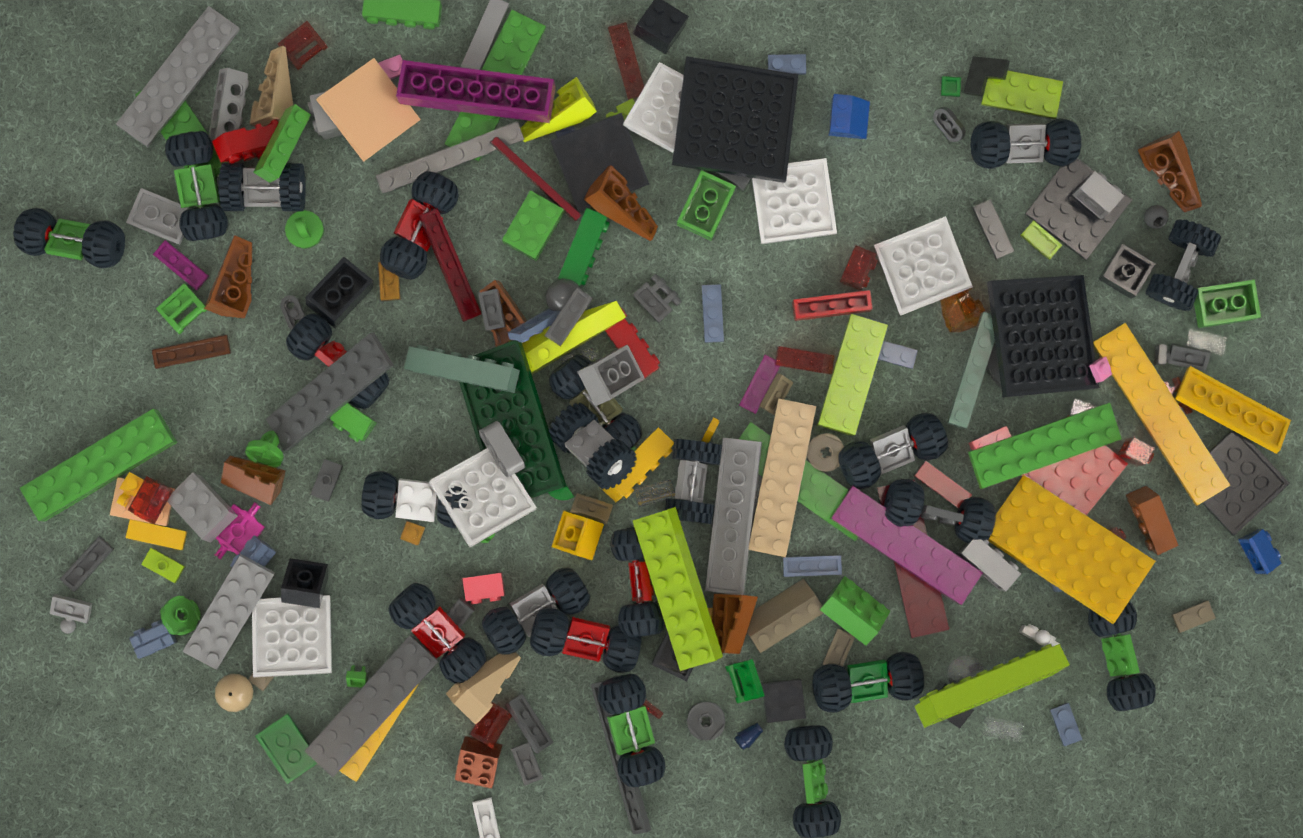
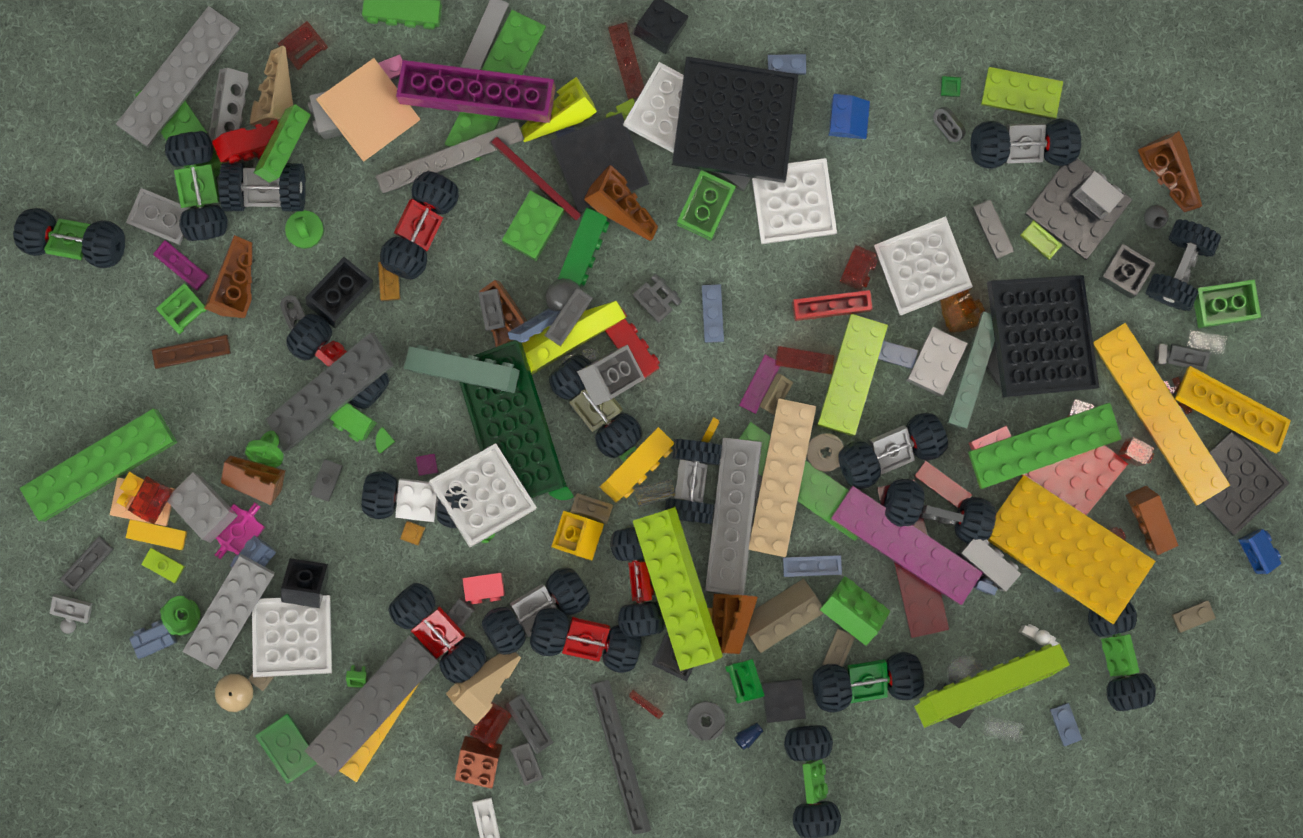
(383, 440): none -> bright green tile
(426, 464): none -> magenta plate
(450, 264): dark red tile -> none
(501, 449): light grey beam -> none
(604, 457): black plate -> none
(631, 730): black plate -> none
(936, 361): none -> light grey brick
(982, 69): pearl dark grey tile -> none
(985, 586): none -> sand blue plate
(1101, 369): bright pink plate -> none

